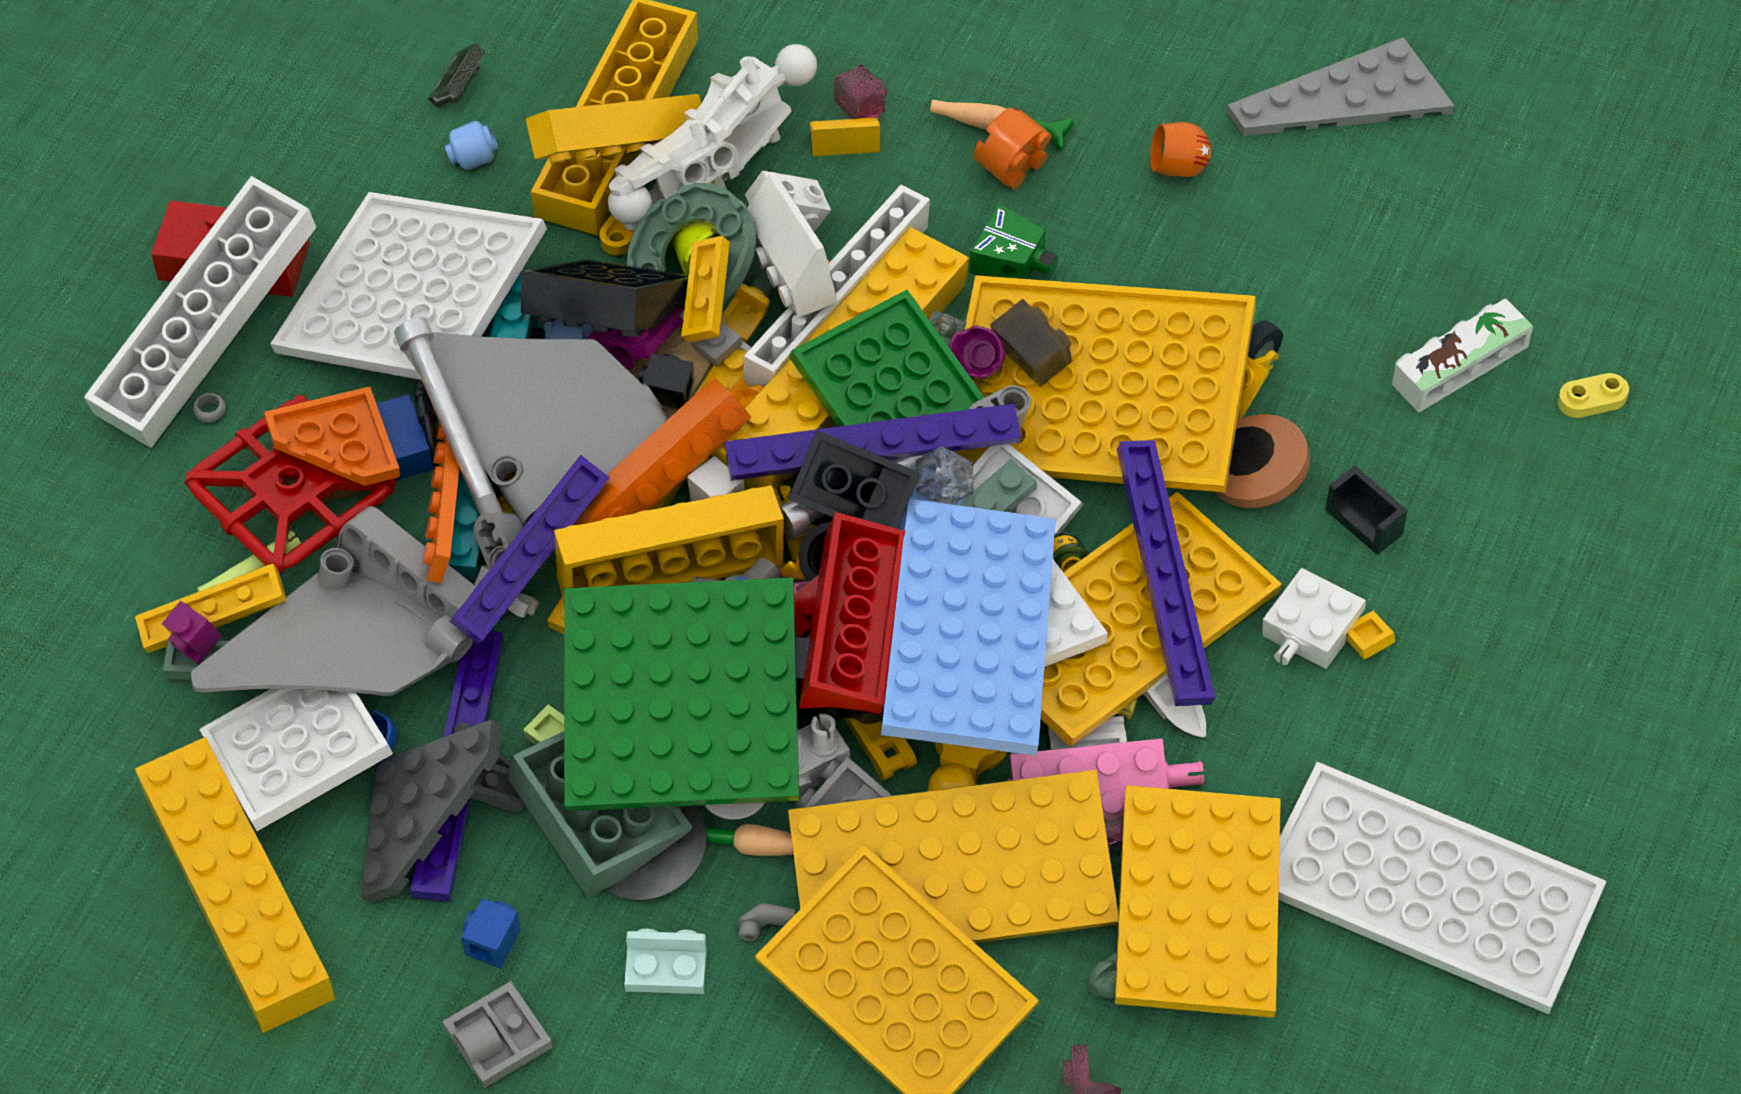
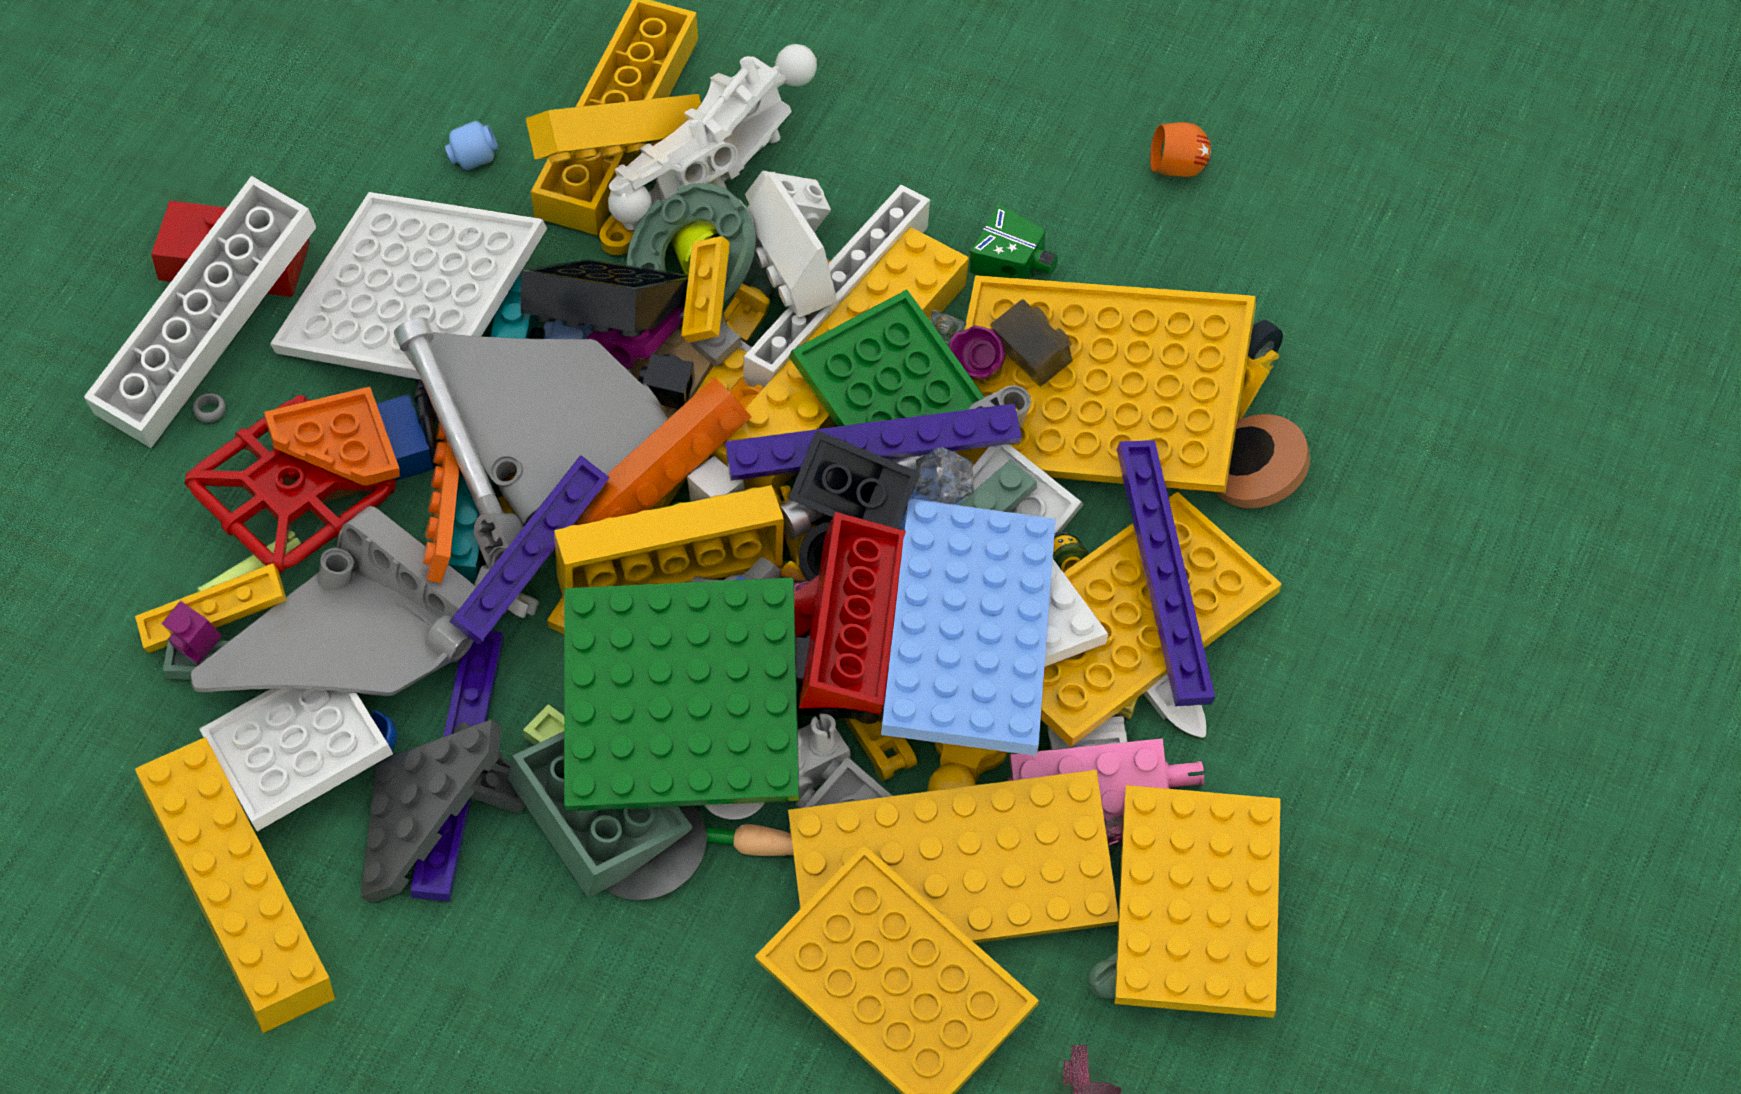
(461, 69): clear smoke plate -> none
(490, 932): blue brick -> none
(497, 1034): light grey plate -> none
(665, 962): light aqua bracket -> none
(760, 916): light grey arm -> none
(845, 136): yellow panel -> none
(860, 93): clear pink brick -> none
(982, 115): light nougat piece -> none
(1012, 147): orange brick -> none
(1311, 619): white plate -> none
(1349, 92): light grey wing -> none
(1366, 510): black panel -> none
(1370, 635): yellow plate -> none
(1434, 887): white plate -> none
(1461, 354): white brick -> none
(1595, 395): light yellow plate -> none

